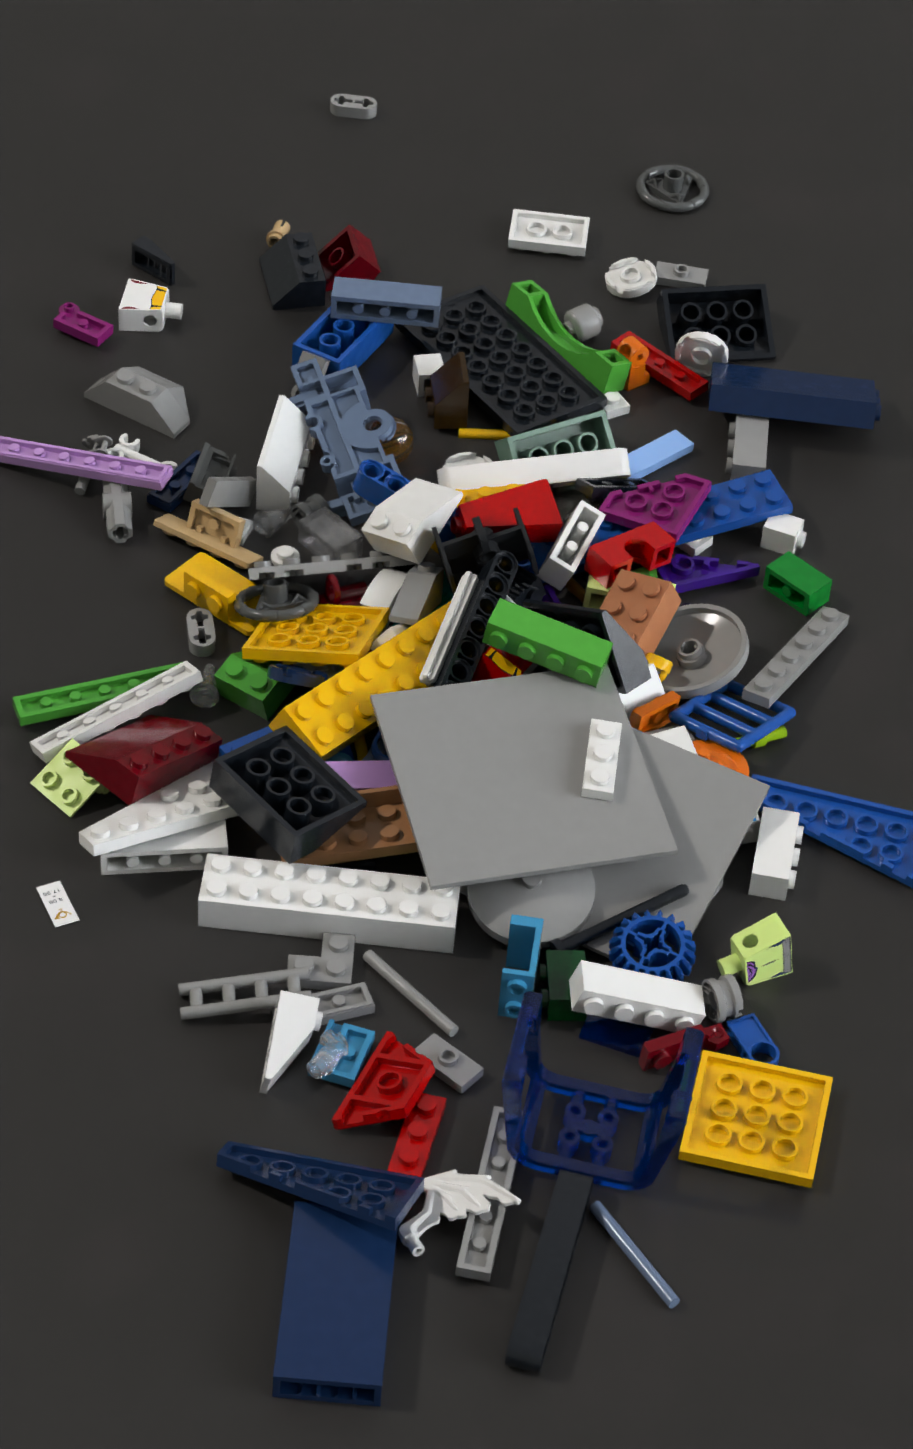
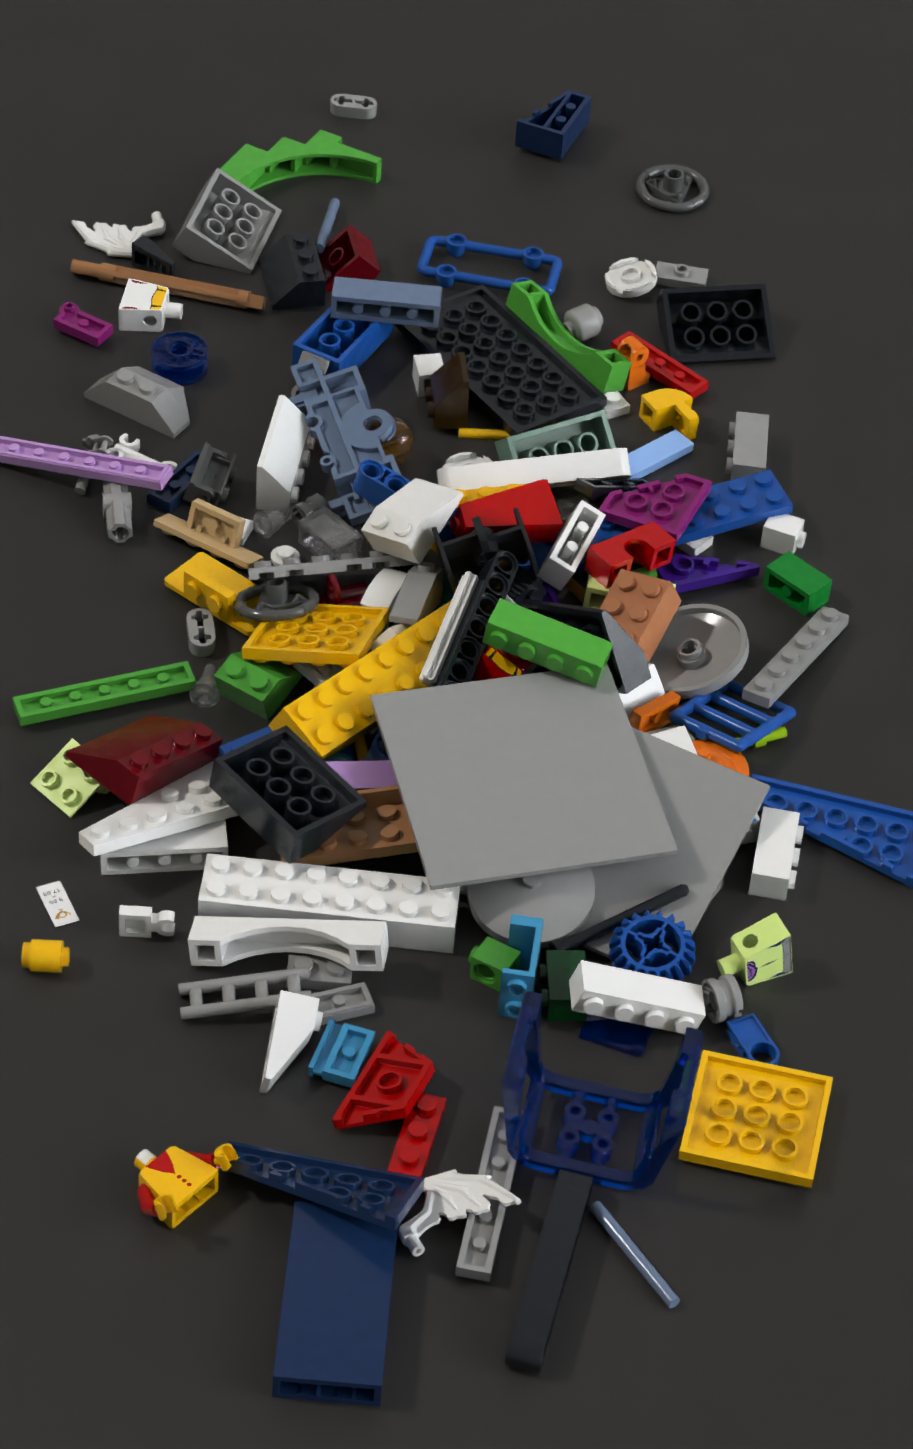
(45, 955): none -> yellow brick
(118, 239): none -> white animal
(118, 710): white plate -> none
(141, 922): none -> white plate
(176, 285): none -> medium nougat piece
(179, 1181): none -> yellow torso
(180, 357): none -> clear blue wheel
(227, 225): none -> light grey slope
(228, 492): light grey tile -> none
(277, 232): tan pin -> none
(289, 158): none -> bright green arch
(296, 675): dark blue tile -> none
(327, 225): none -> sand blue bar
(327, 1058): clear arm -> none
(347, 942): none -> white arch
(410, 993): light grey bar -> none
(450, 1063): light grey plate -> none
(457, 244): none -> blue bar
(489, 960): none -> bright green brick
(548, 232): white plate -> none
(556, 126): none -> dark blue wedge
(601, 759): white plate -> none
(662, 665): yellow tile -> none
(663, 1050): dark red hinge -> none
(669, 408): none -> yellow brick
(699, 350): white tile -> none
(794, 395): dark blue brick -> none

